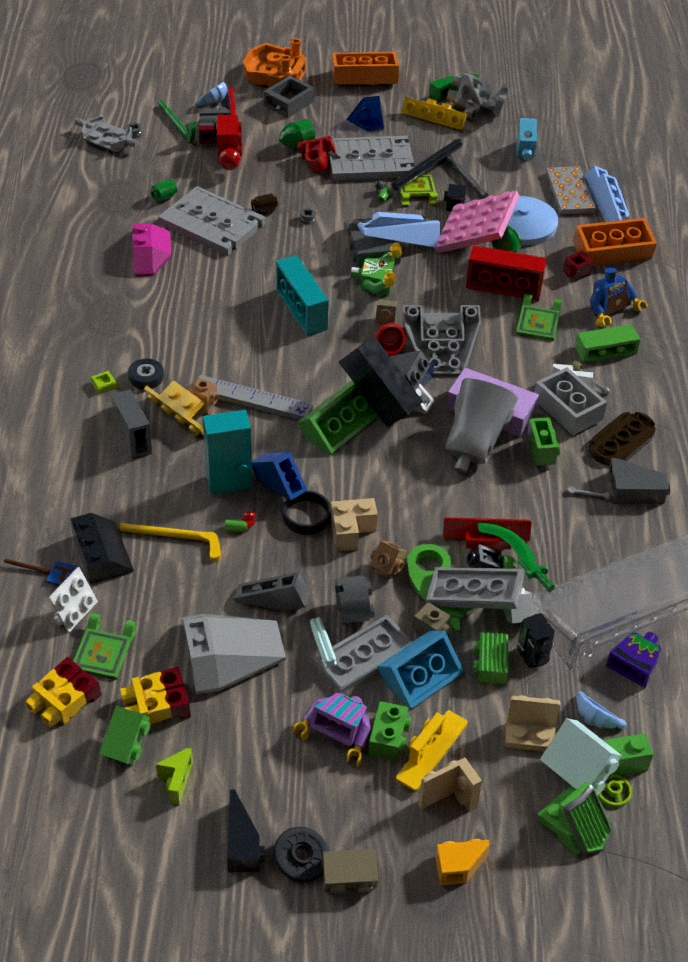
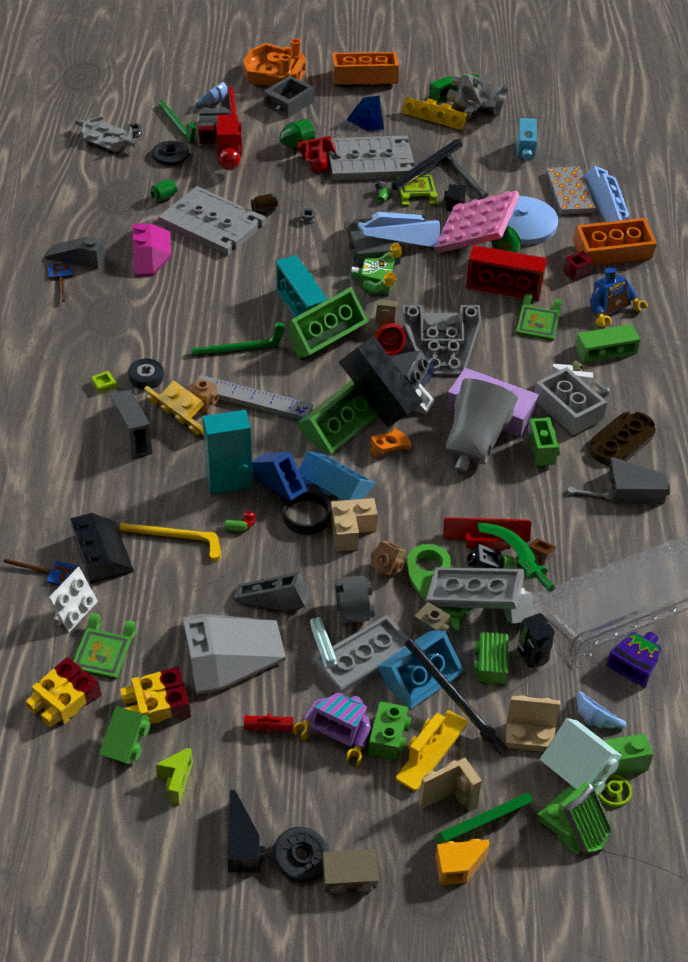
(59, 271): none -> piece
(80, 251): none -> dark grey slope
(161, 150): none -> black wheel
(268, 723): none -> red pin
(272, 342): none -> green piece
(326, 323): none -> bright green slope
(334, 477): none -> dark azure slope
(380, 445): none -> orange piece
(483, 818): none -> green tile
(486, 731): none -> black bar
(542, 551): none -> reddish brown bracket

